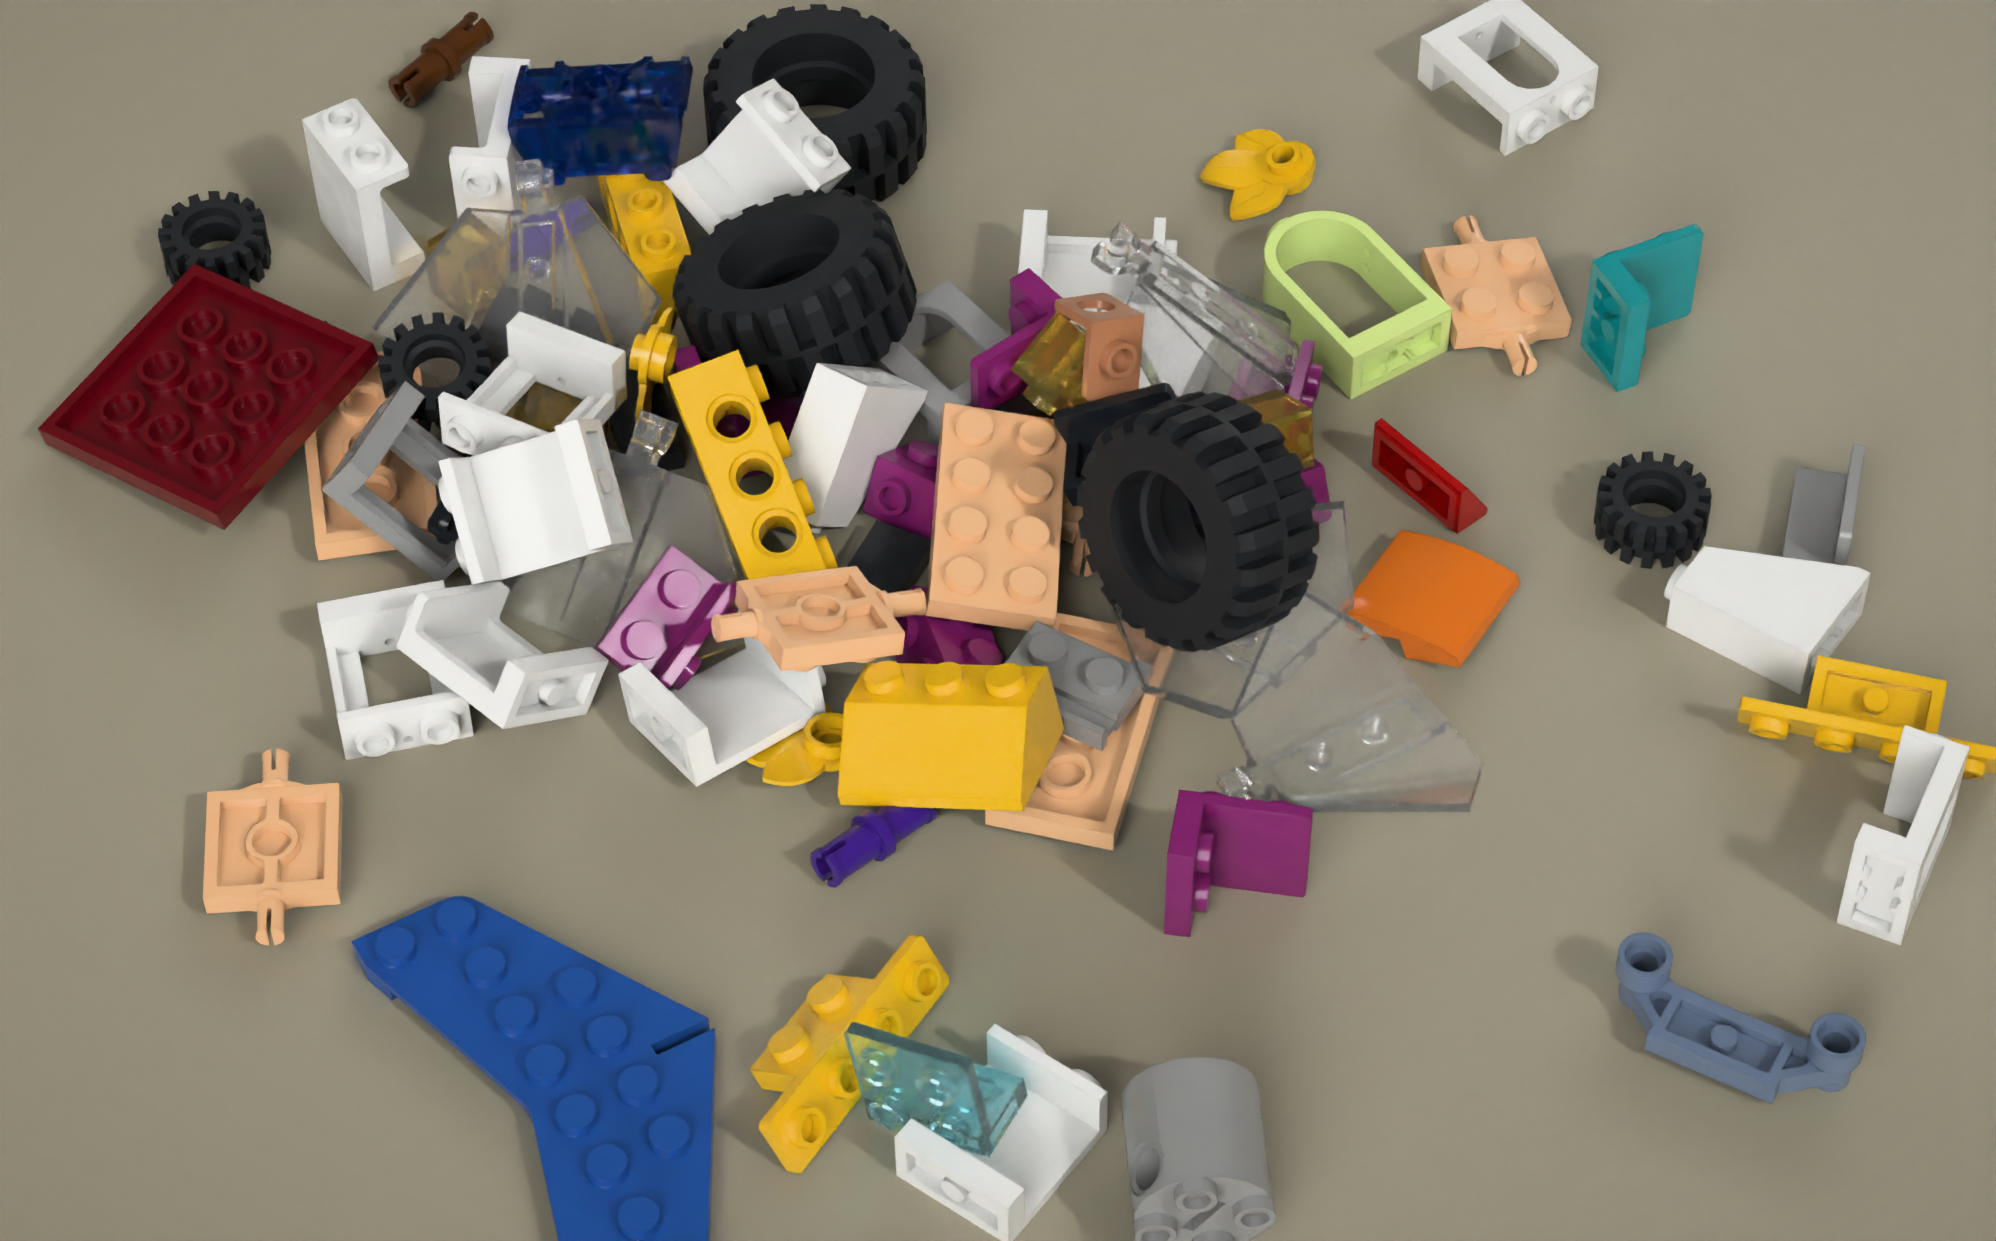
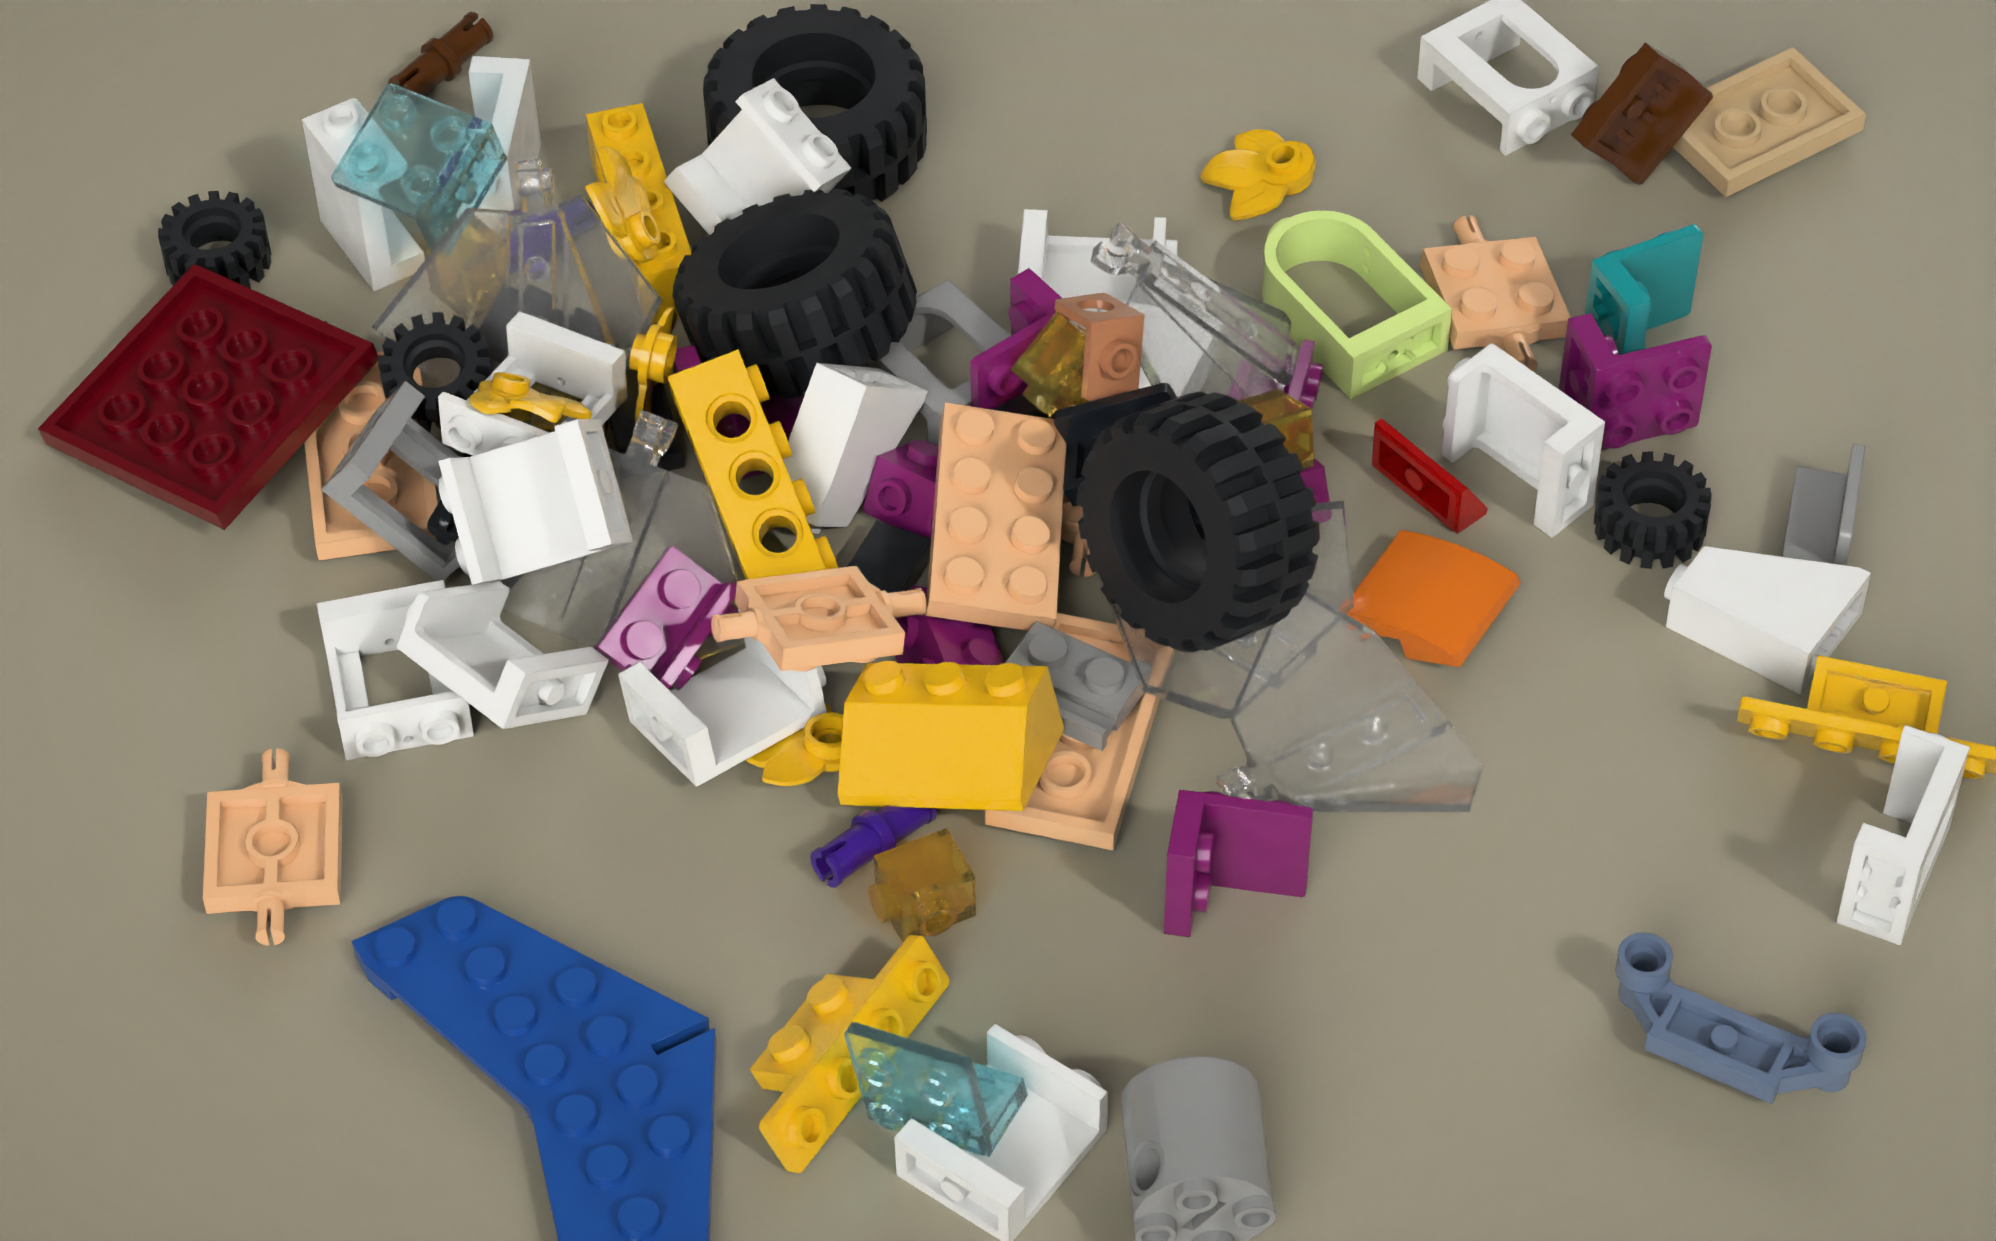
(421, 160): none -> clear light blue bracket
(512, 397): none -> yellow plate
(602, 117): clear blue piece -> none
(625, 208): none -> yellow plate
(923, 886): none -> clear yellow brick
(1527, 429): none -> white panel
(1637, 391): none -> magenta bracket
(1642, 113): none -> reddish brown bracket
(1767, 122): none -> tan plate

